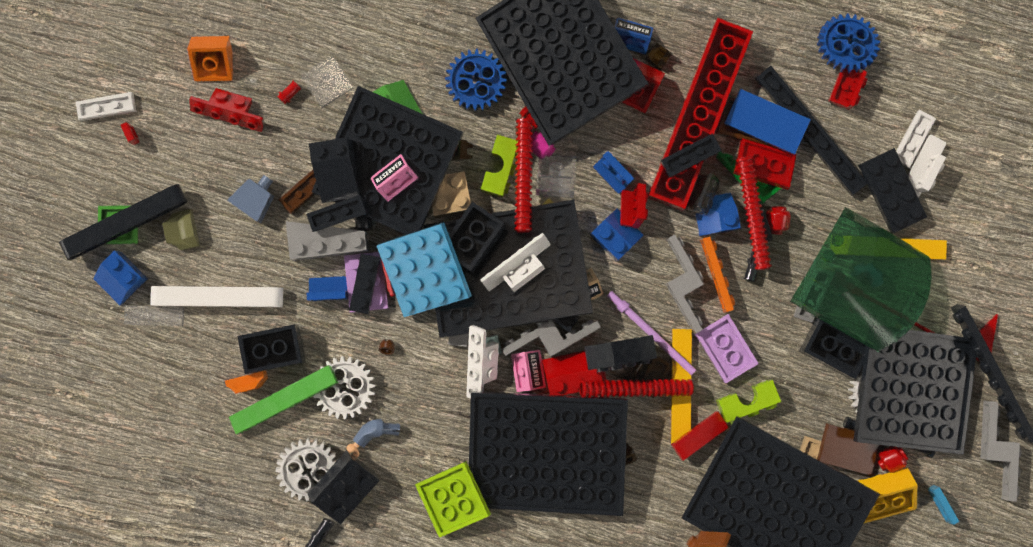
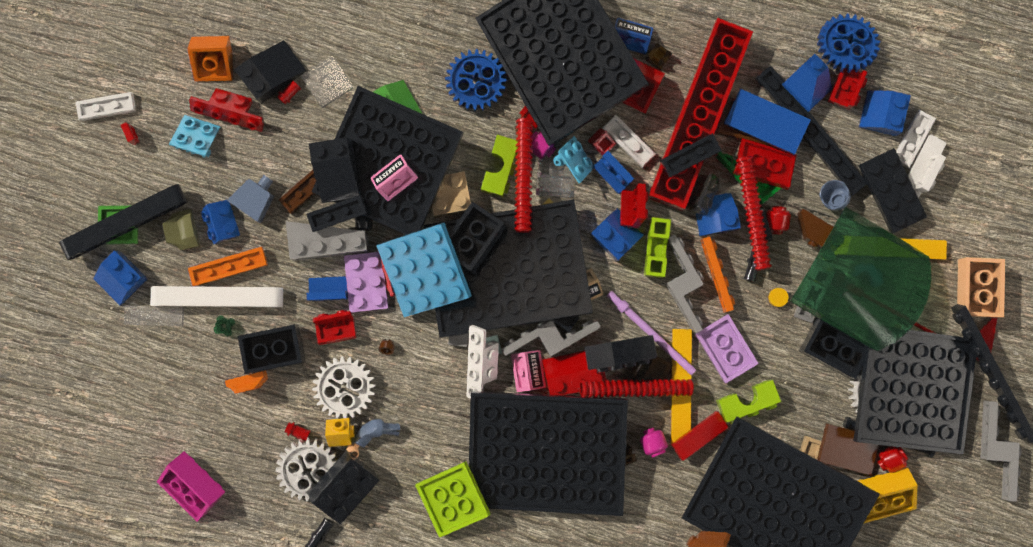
(190, 486): none -> dark pink slope
(194, 136): none -> medium azure hinge
(219, 325): none -> clear green plate
(220, 221): none -> blue bracket
(227, 266): none -> orange plate
(270, 71): none -> black slope
(283, 399): bright green tile -> none
(297, 431): none -> red pin
(335, 327): none -> red bracket
(339, 432): none -> yellow brick
(364, 283): black plate -> none
(461, 152): dark brown tile -> none
(519, 267): white bracket -> none
(575, 159): none -> medium azure hinge
(602, 141): none -> red slope
(629, 141): none -> white tile
(653, 442): none -> dark pink head
(656, 247): none -> lime arch
(778, 297): none -> yellow tile
(809, 82): none -> blue slope
(813, 229): none -> reddish brown slope
(835, 195): none -> sand blue hair
(884, 112): none -> blue slope
(943, 505): dark azure tile -> none
(982, 286): none -> light nougat brick

